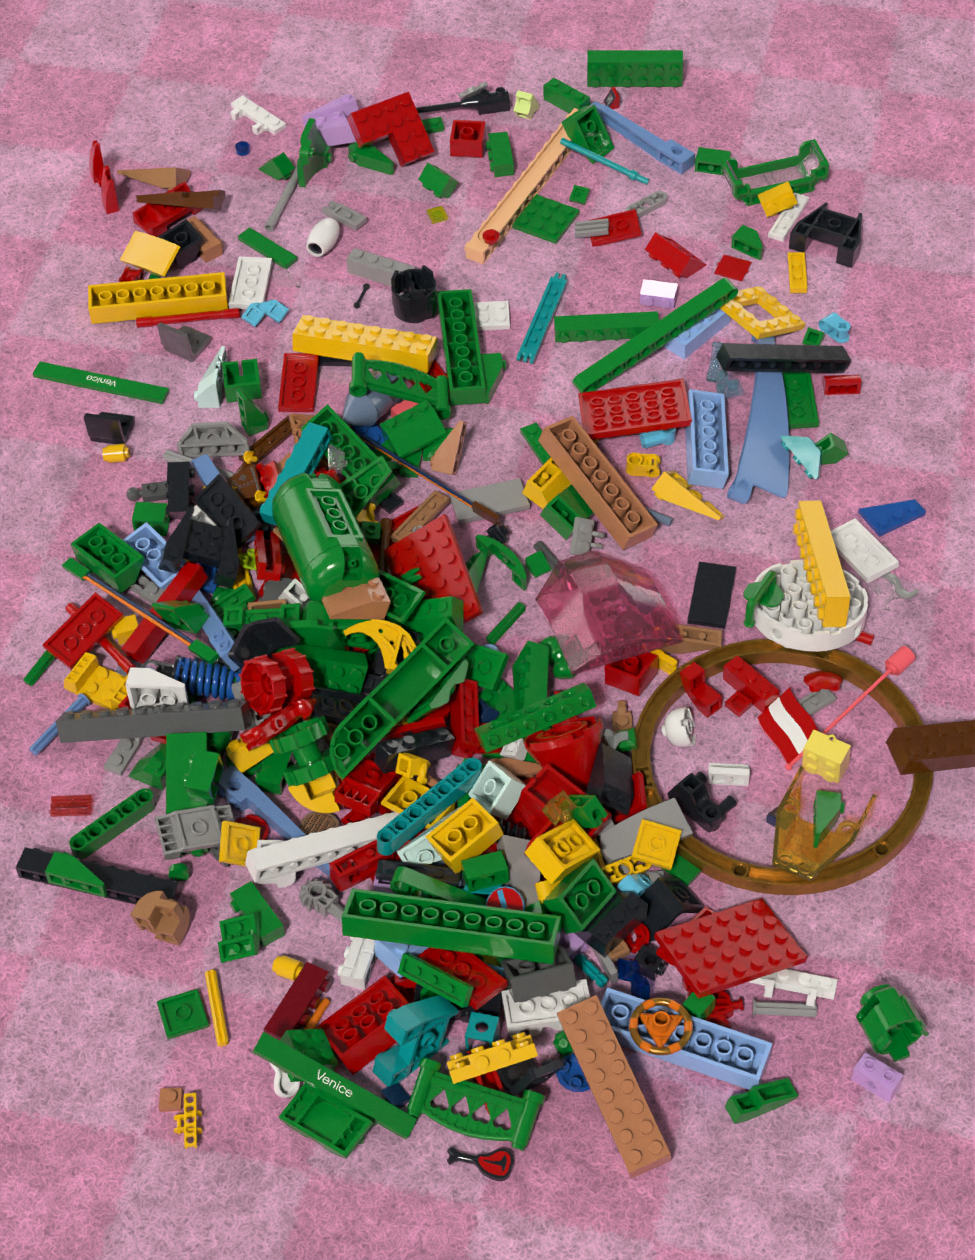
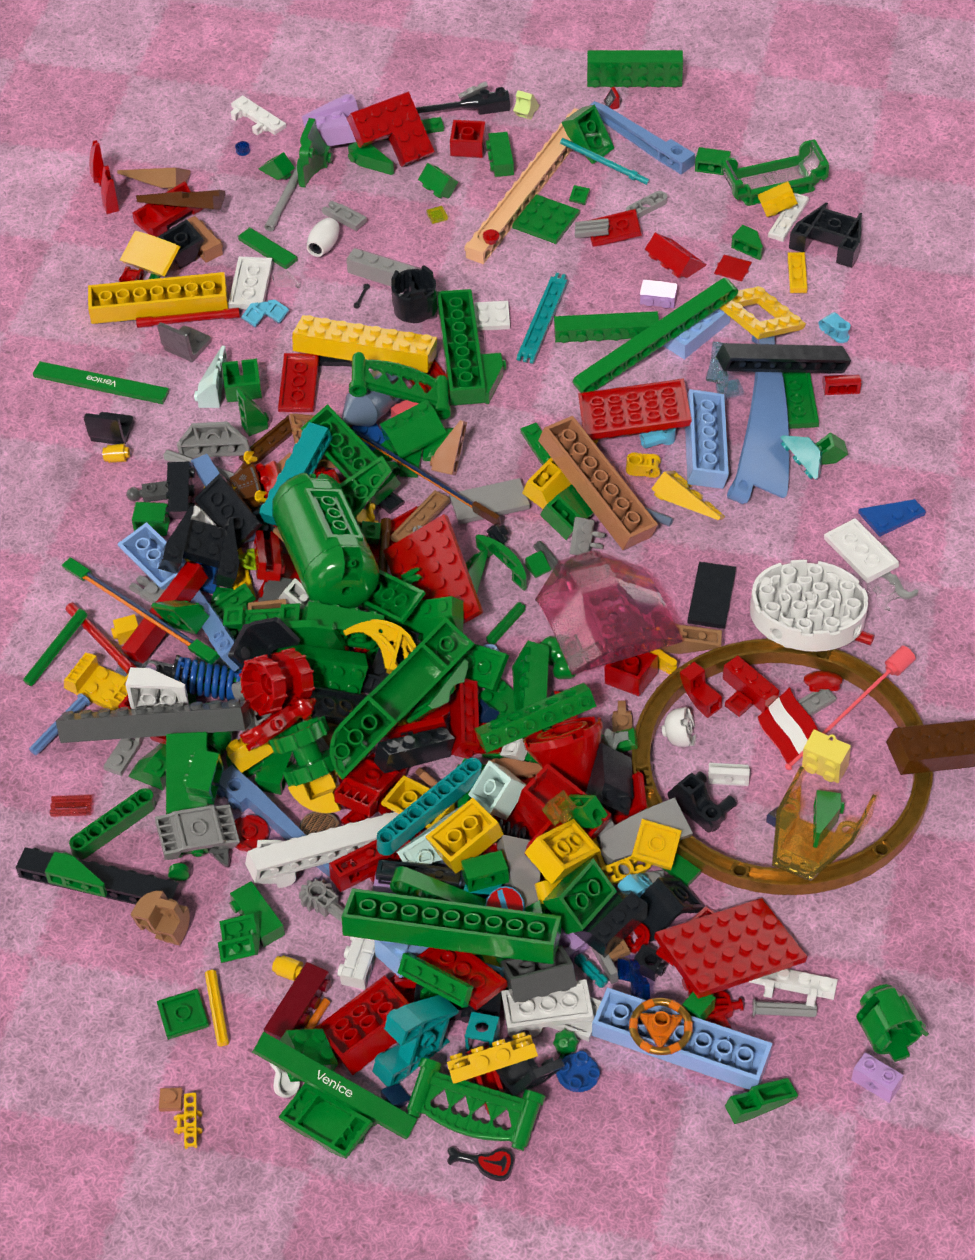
(83, 630): red tile -> none
(108, 557): green slope -> none
(236, 842): yellow tile -> none
(336, 458): clear piece -> none
(359, 602): nougat slope -> none
(411, 765): yellow piece -> none
(564, 96): green brick -> none
(614, 1087): nougat brick -> none
(763, 593): green piece -> none
(813, 337): green slope -> none
(821, 564): yellow brick -> none

